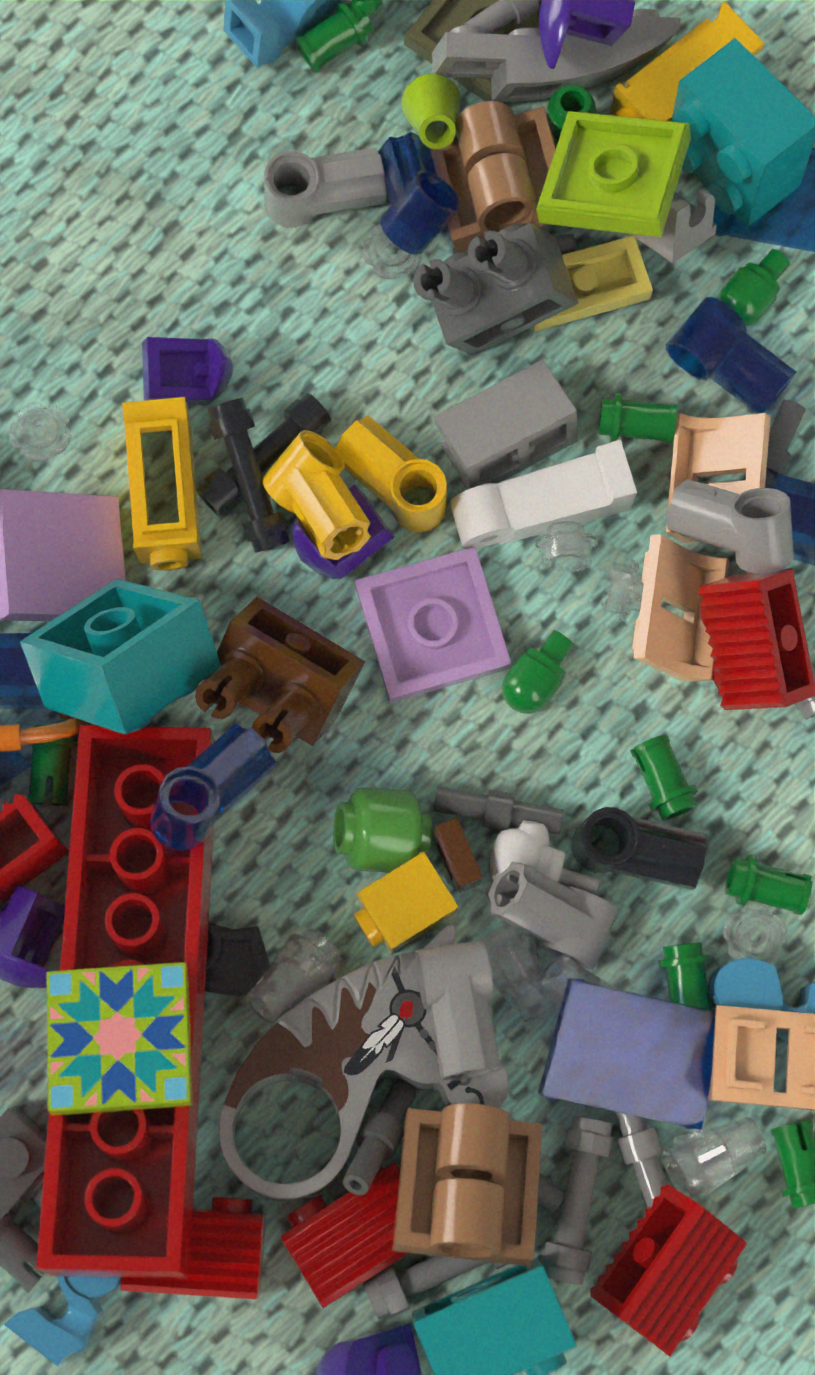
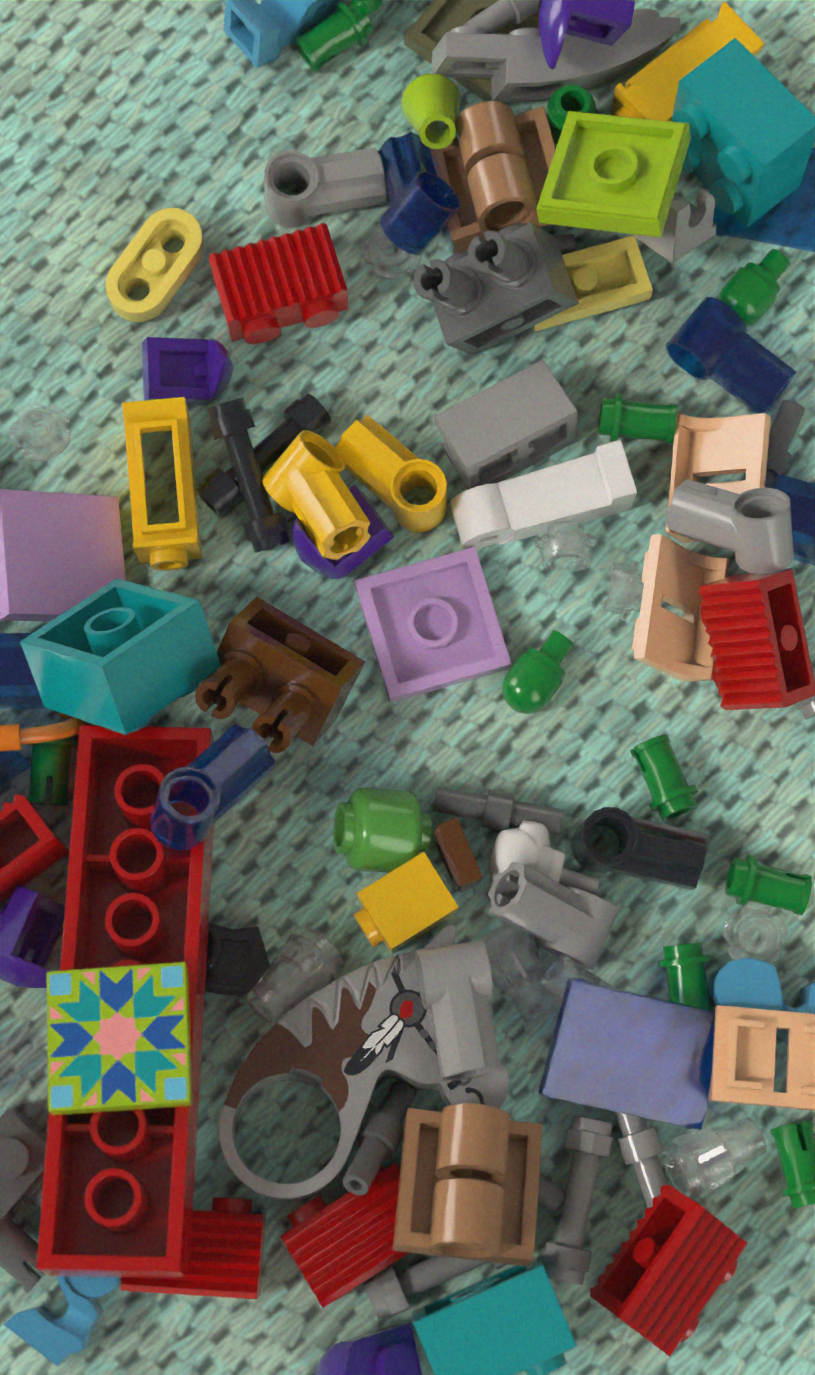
(150, 266): none -> light yellow plate
(279, 284): none -> red brick

